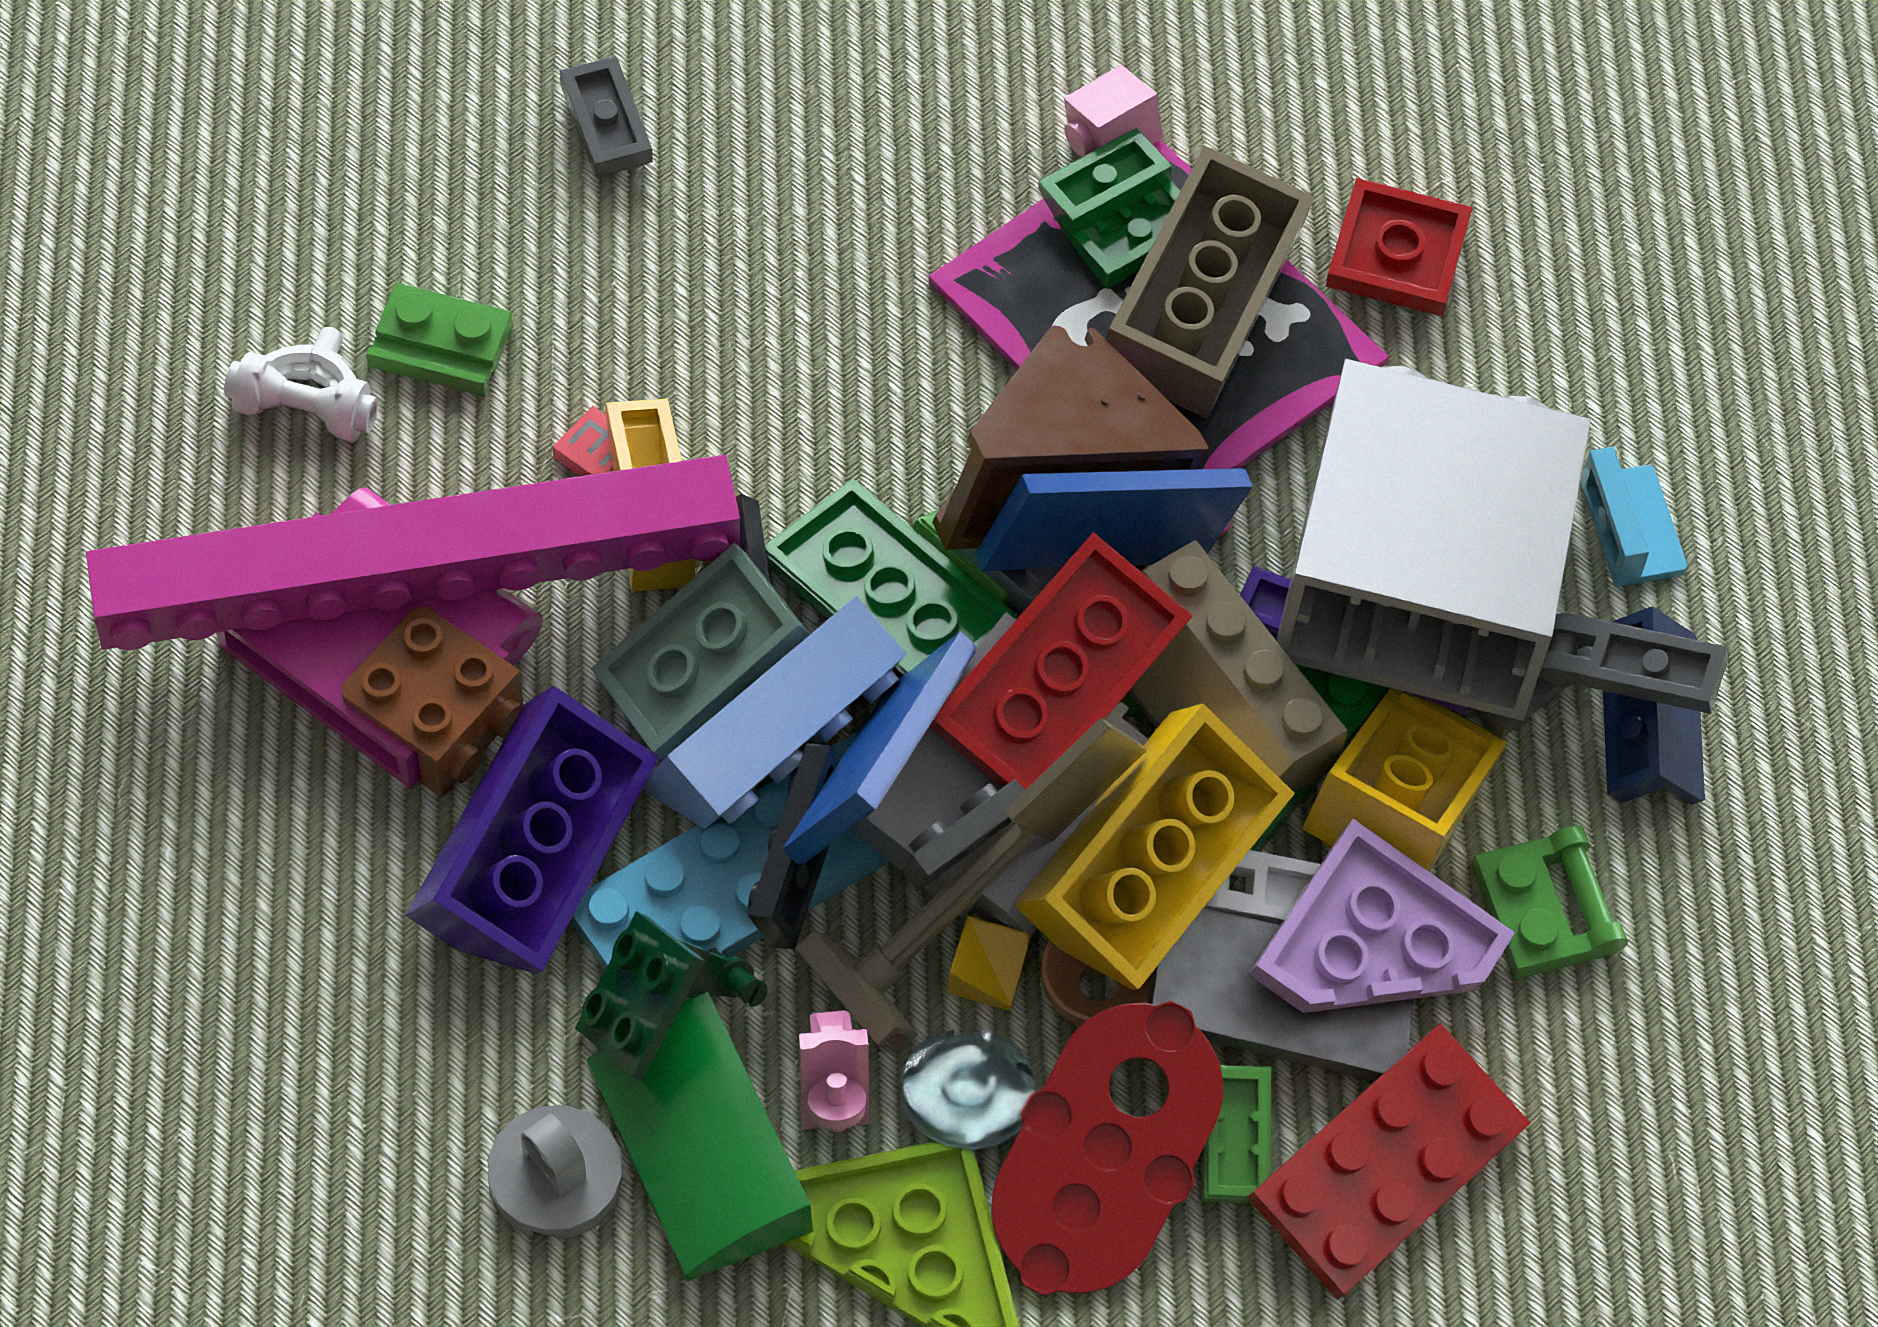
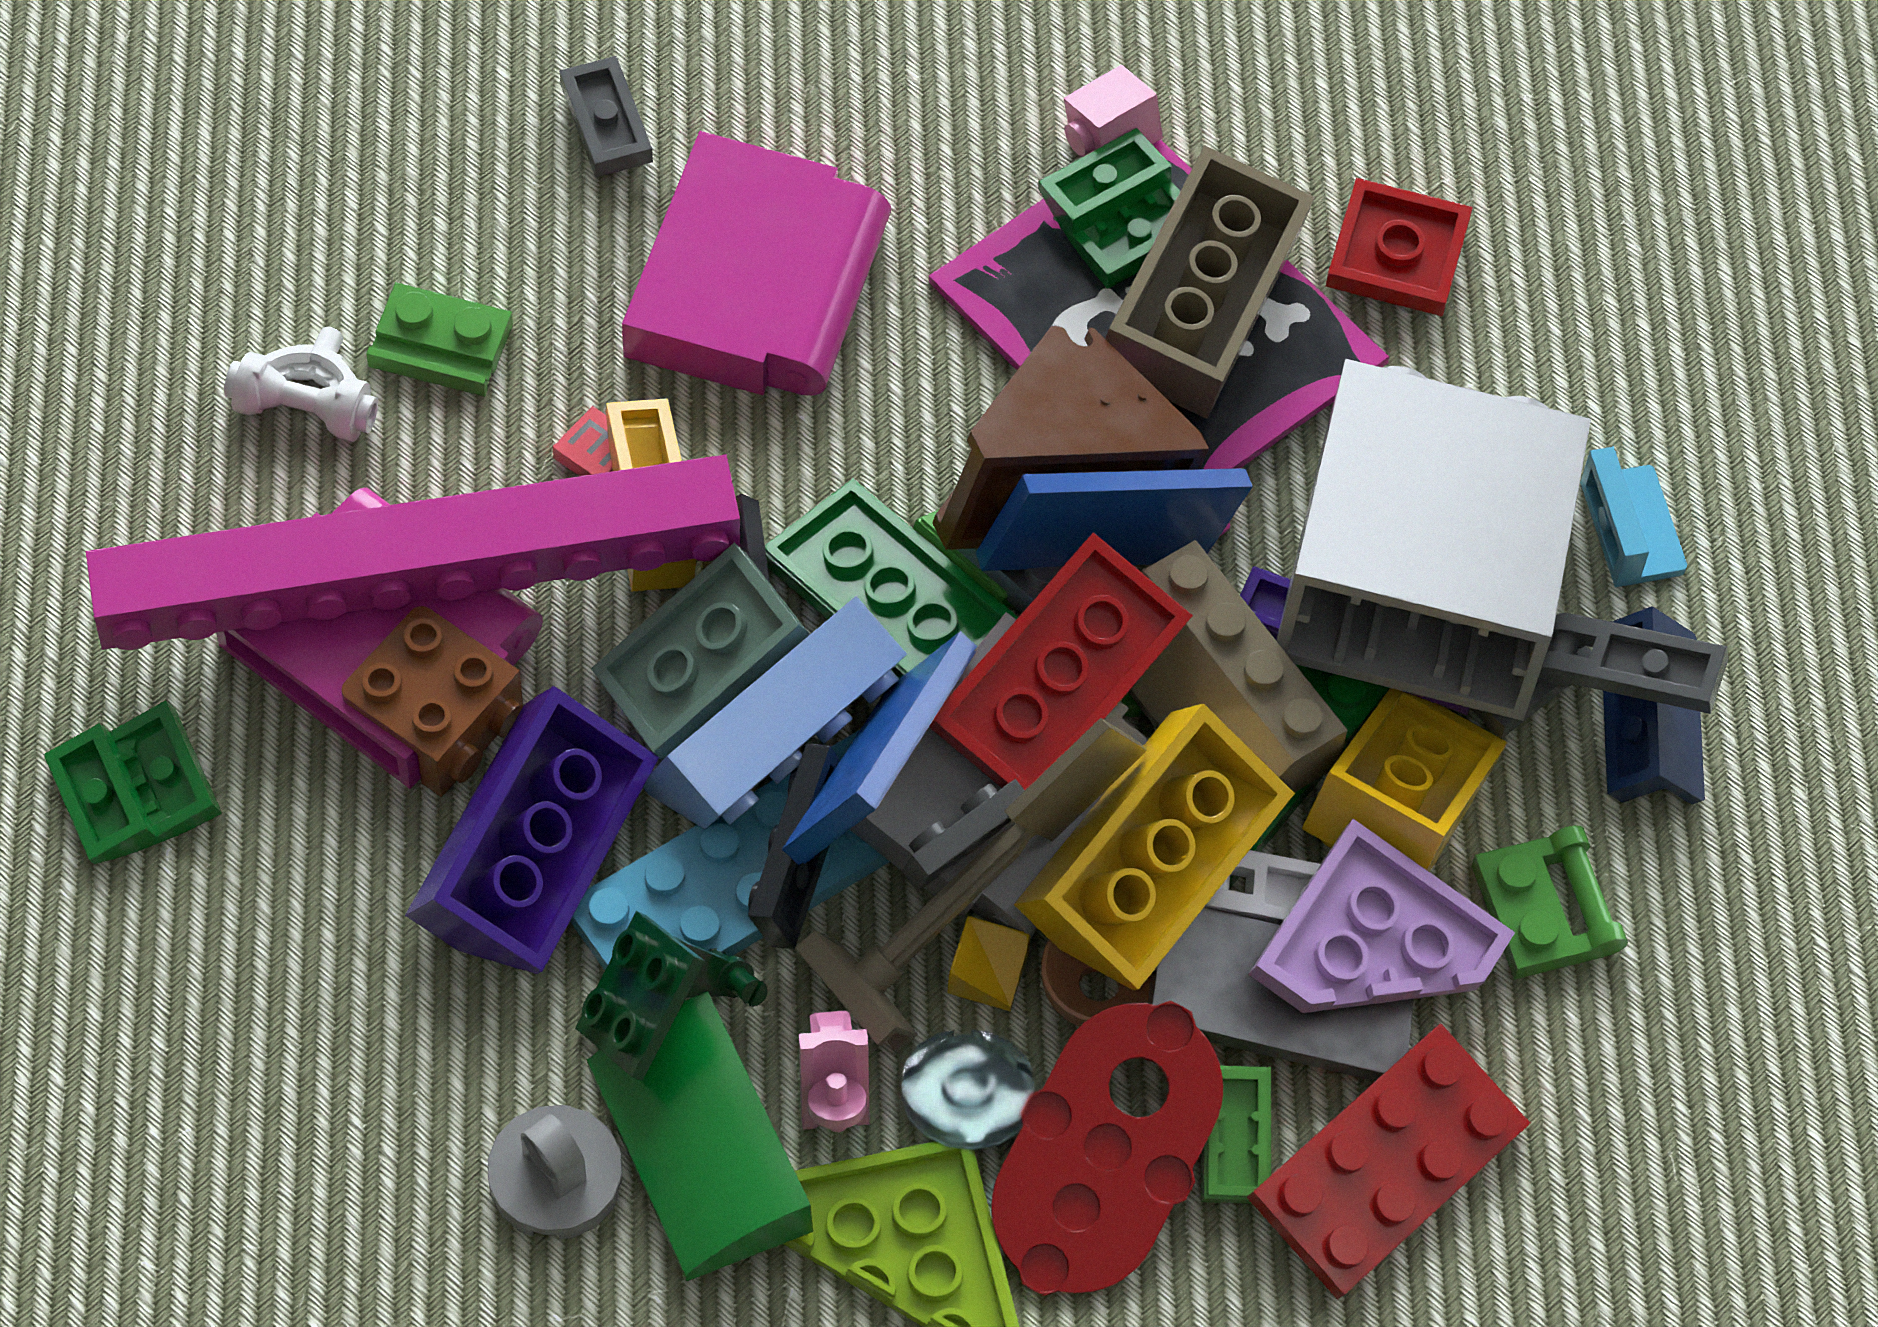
(132, 784): none -> green slope
(755, 269): none -> dark pink piece

